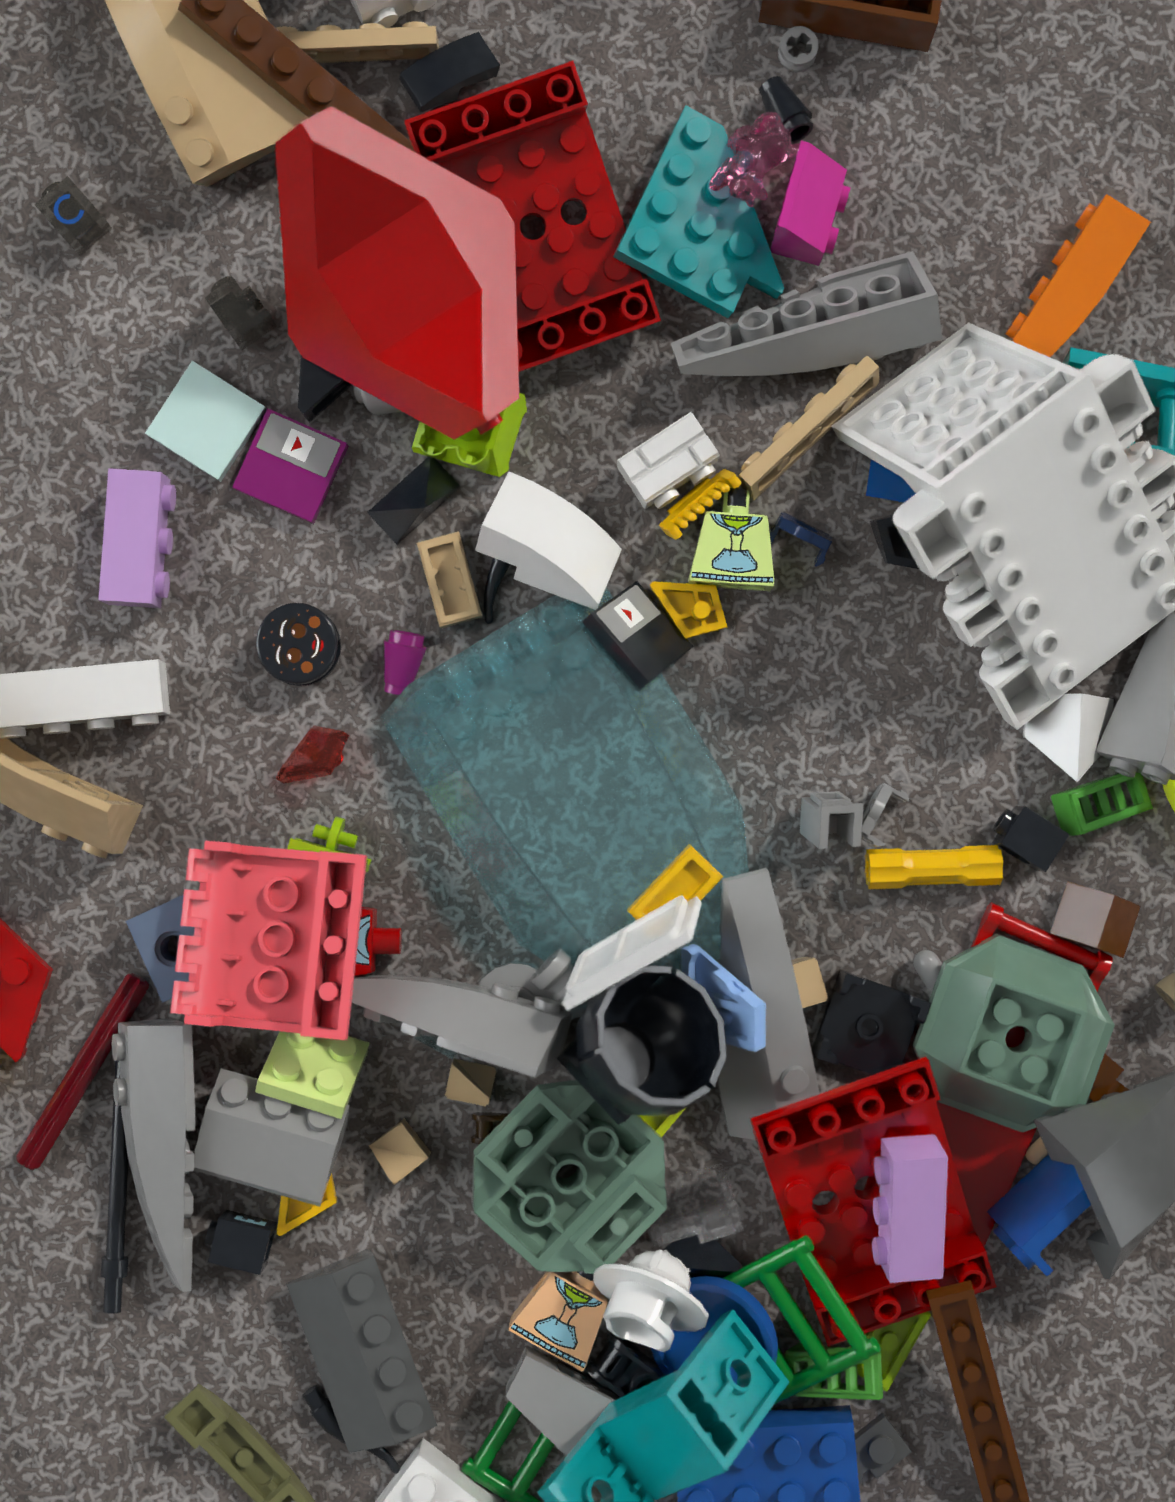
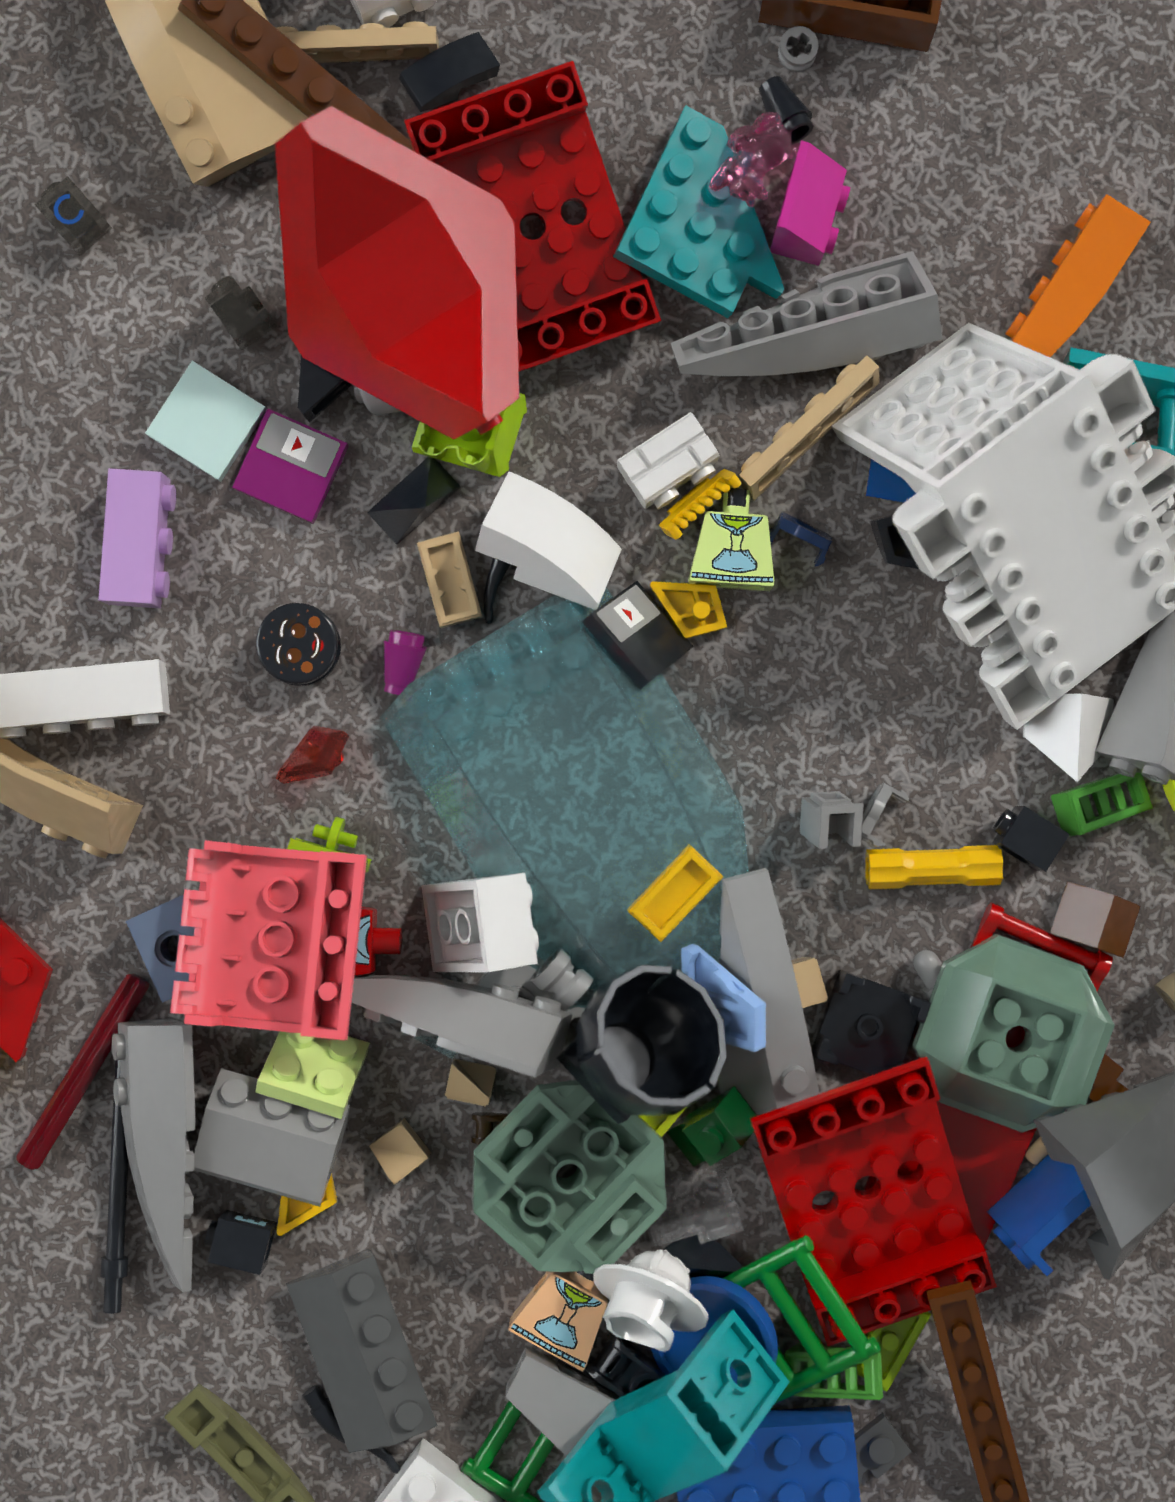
(480, 924): none -> white slope
(632, 949): white piece -> none
(714, 1128): none -> dark green arch
(910, 1208): lavender brick -> none

